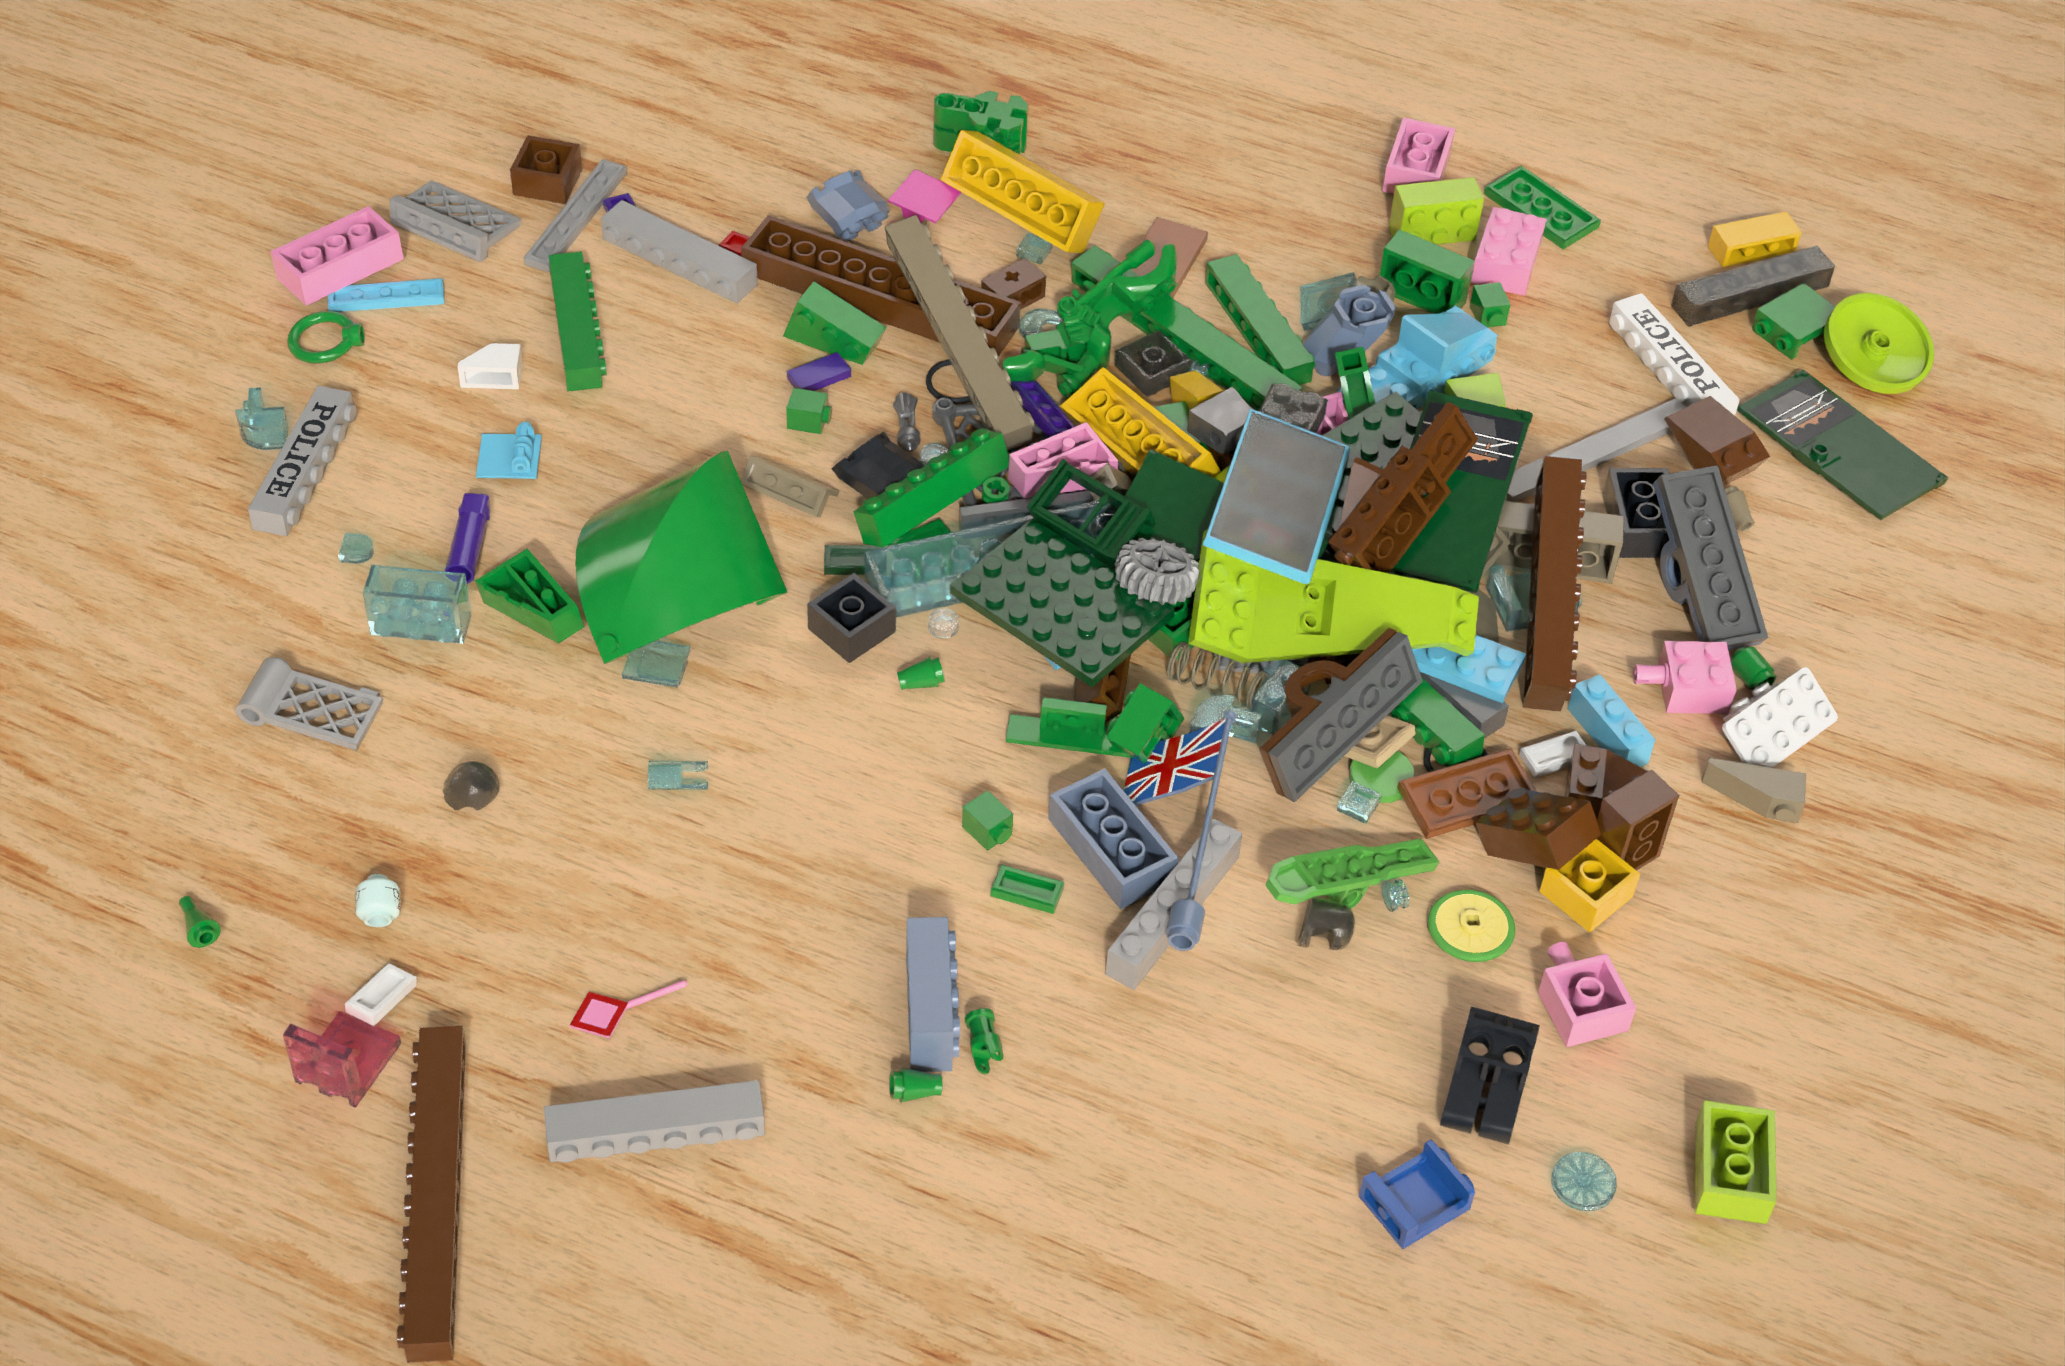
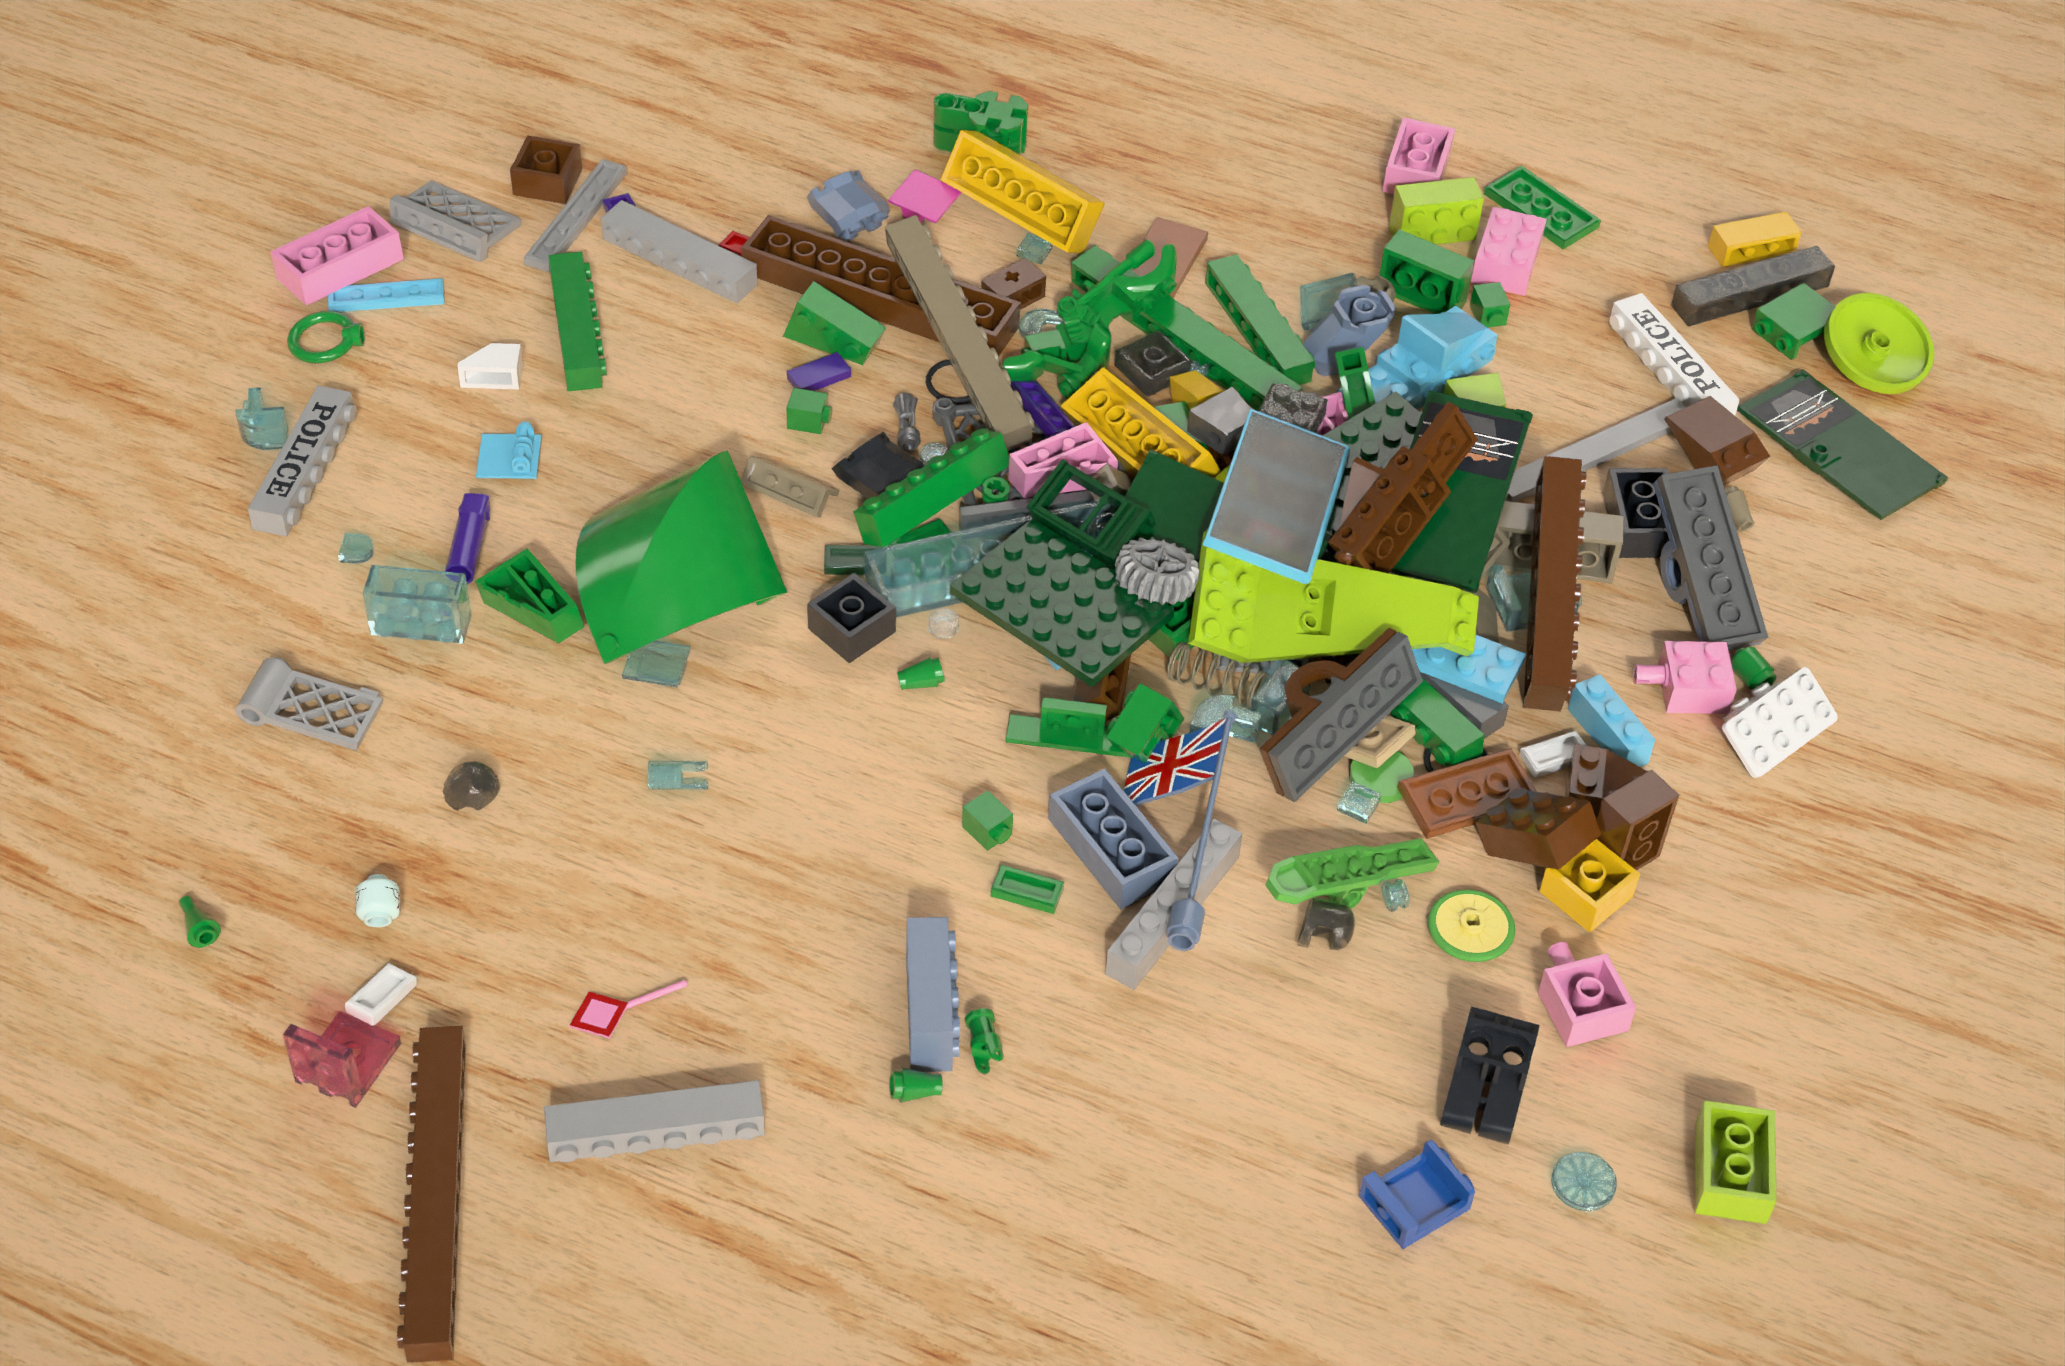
(1762, 789): dark tan slope -> none

